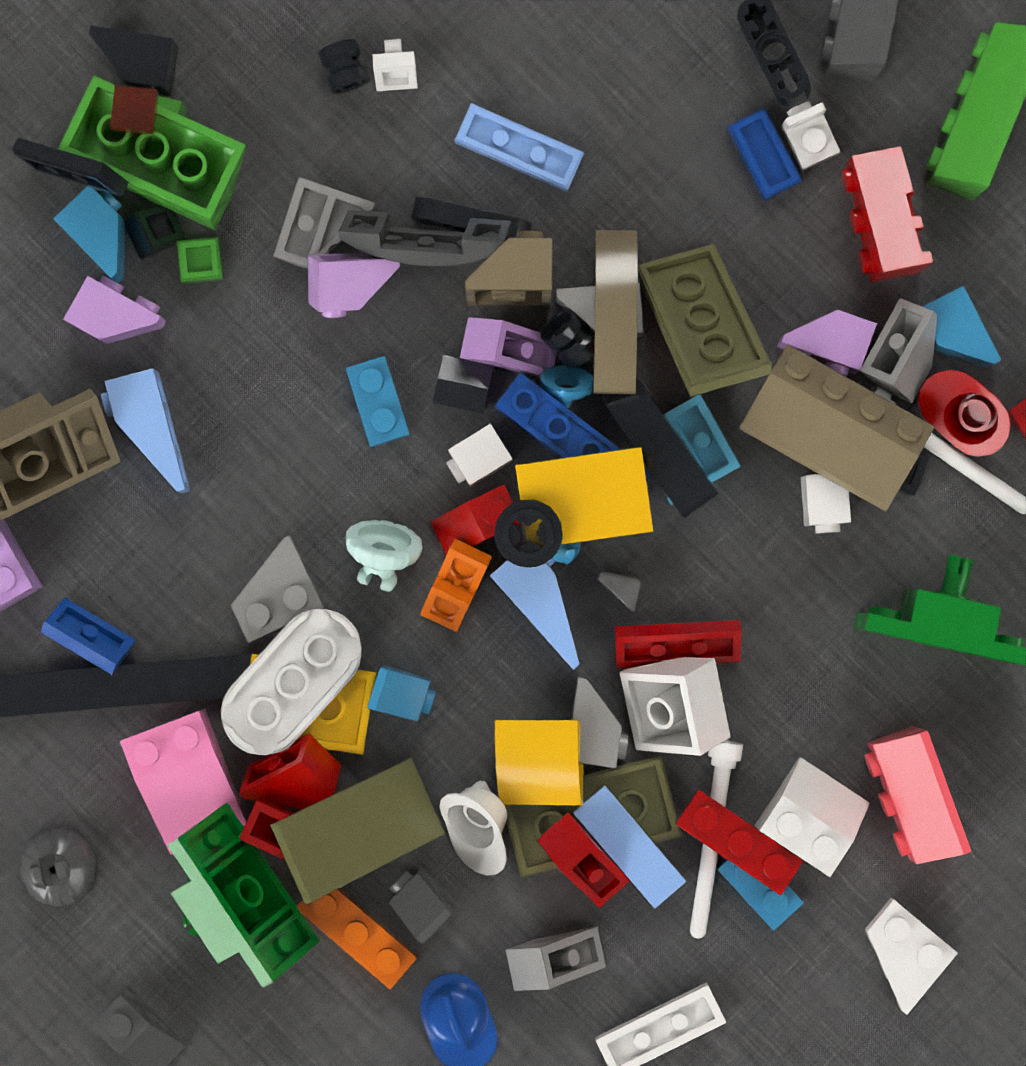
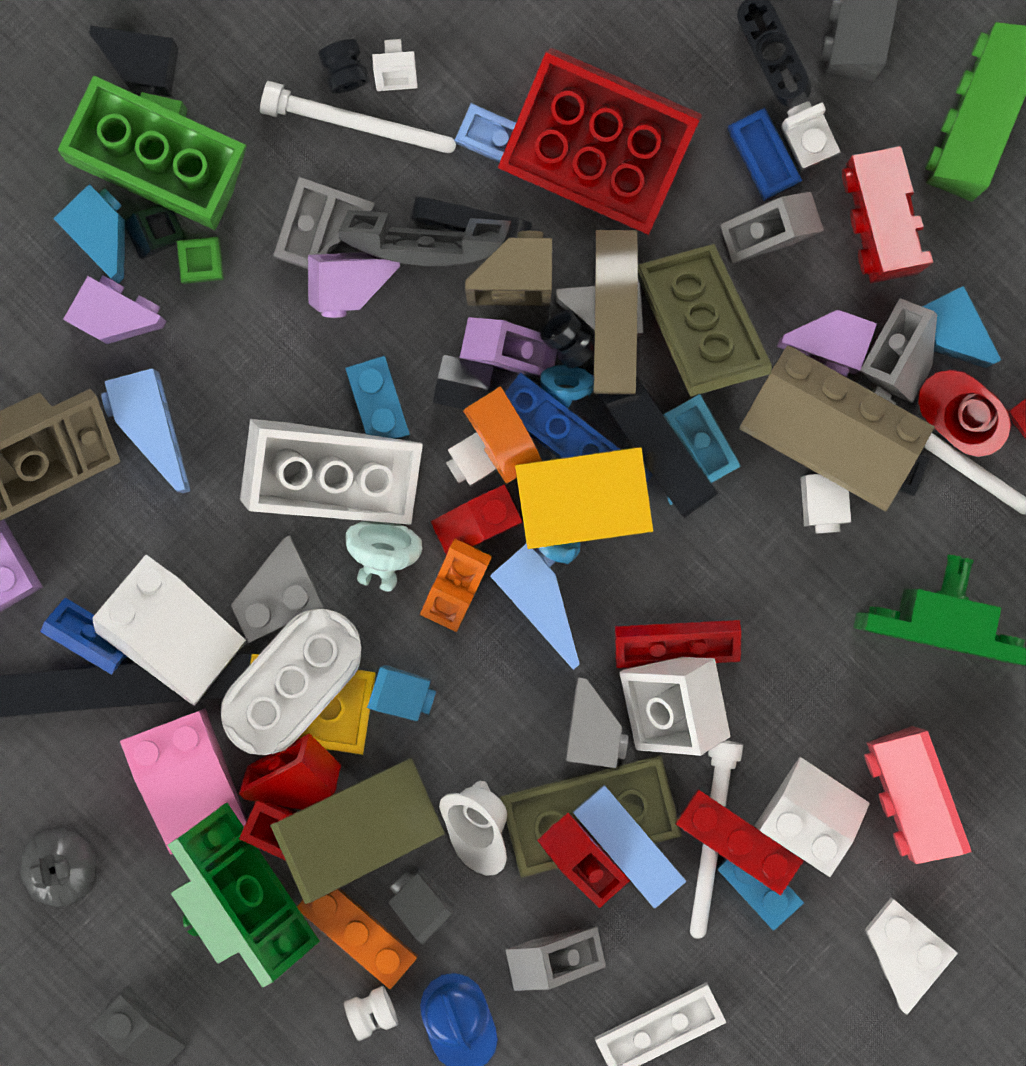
(70, 166): black tile -> none
(134, 109): clear red tile -> none
(168, 630): none -> white slope
(280, 101): none -> white piece
(329, 473): none -> white slope
(370, 1013): none -> white wheel
(502, 433): none -> orange slope
(530, 553): black gear -> none
(539, 762): yellow slope -> none
(599, 140): none -> red slope
(622, 587): flat silver slope -> none
(772, 226): none -> light grey slope

